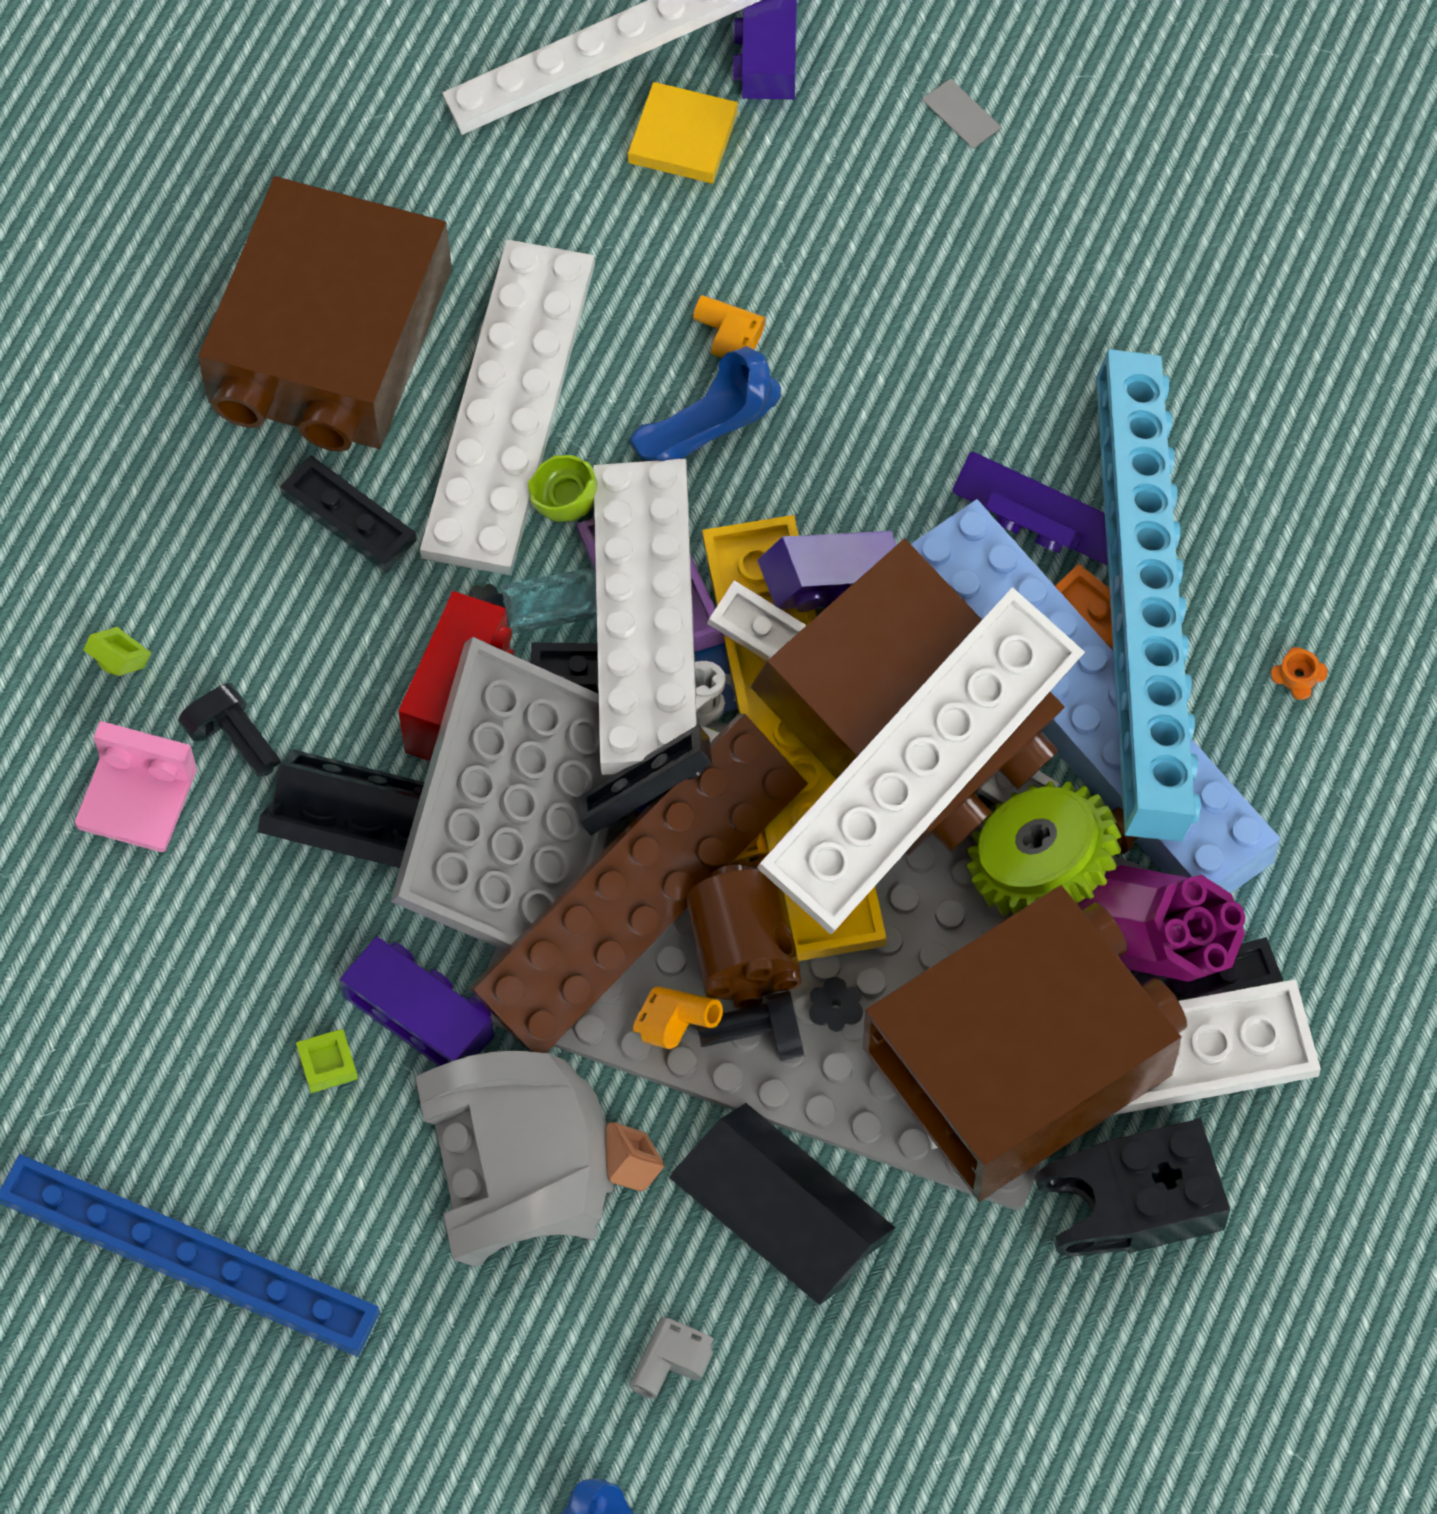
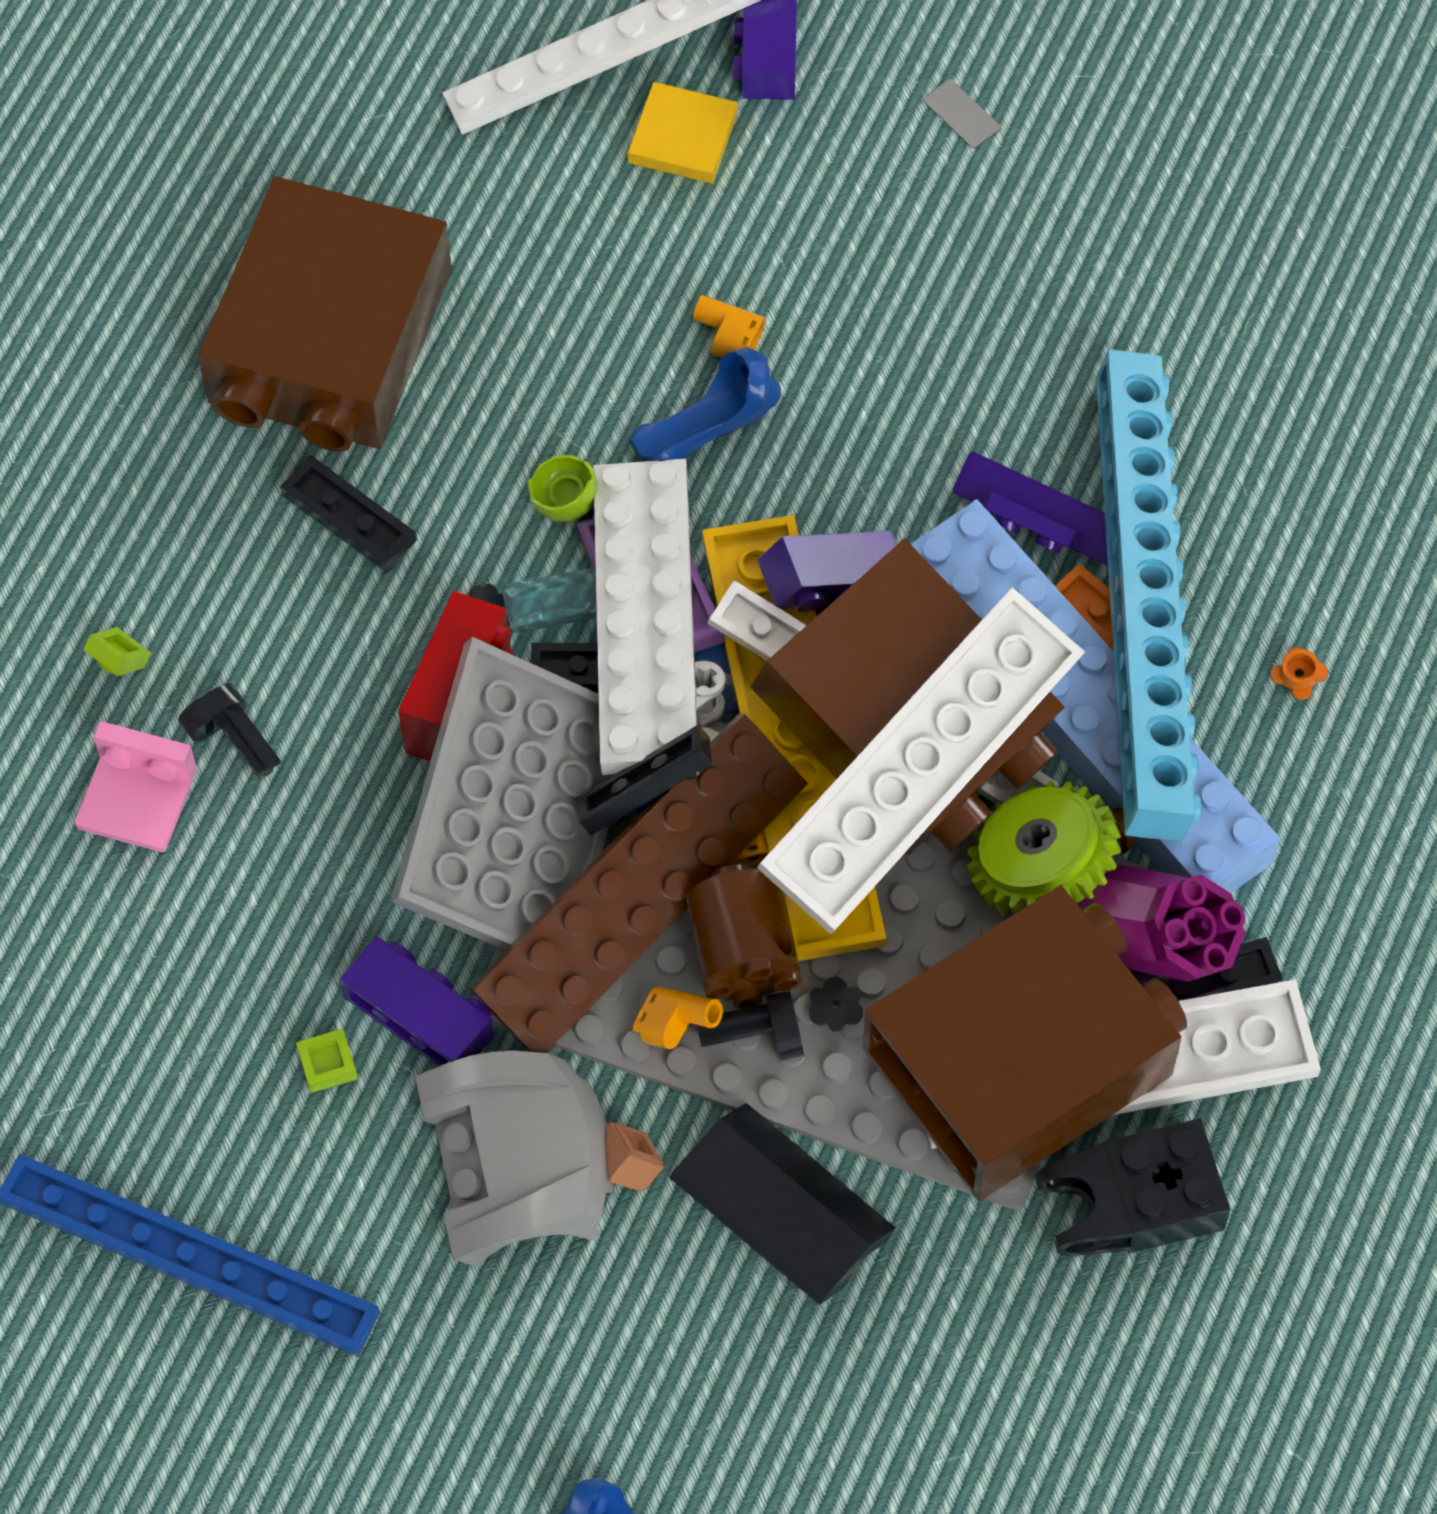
(342, 808): black slope -> none
(507, 407): white plate -> none
(671, 1351): light grey piece -> none

